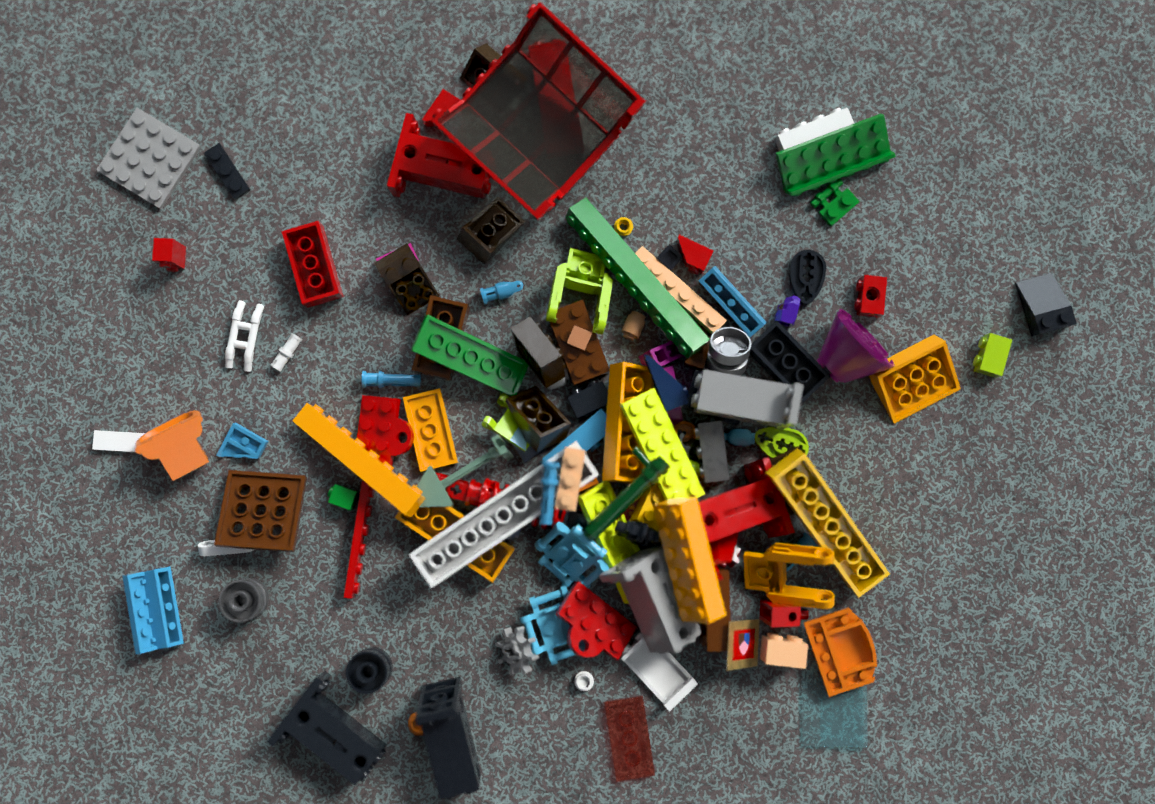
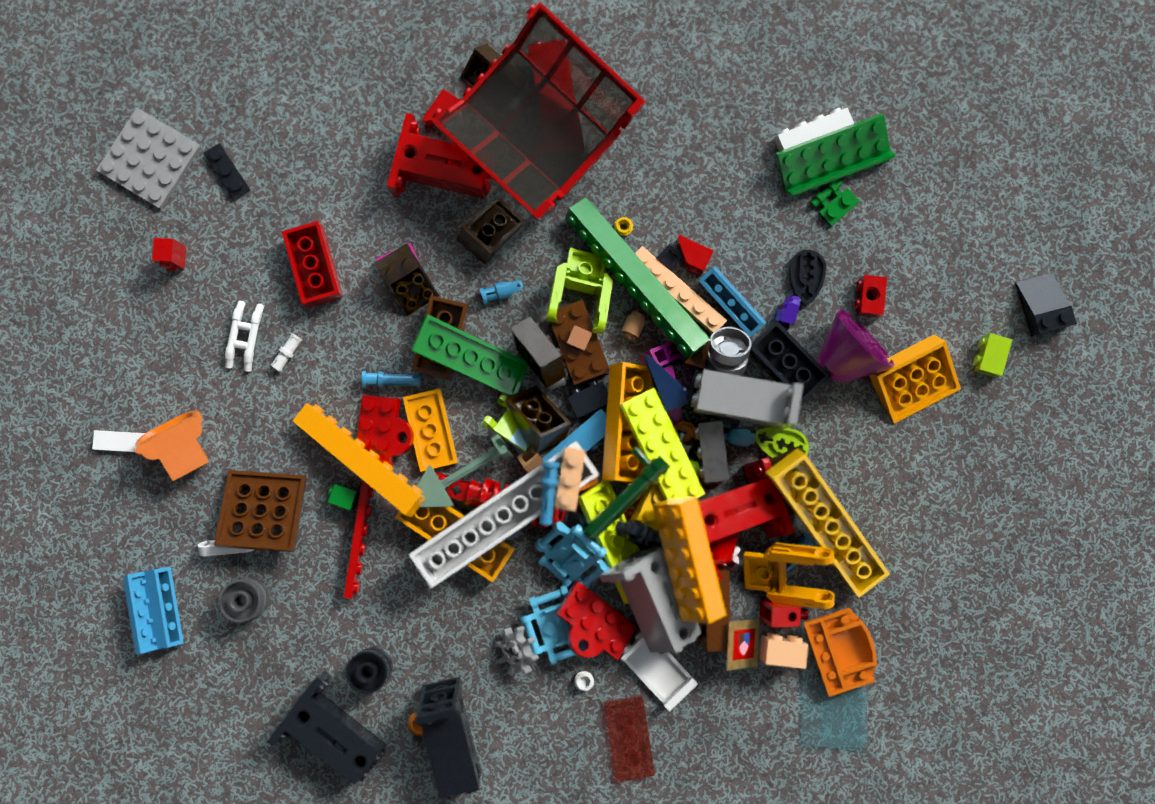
(242, 443): dark azure wing -> none
(530, 459): none -> medium nougat brick

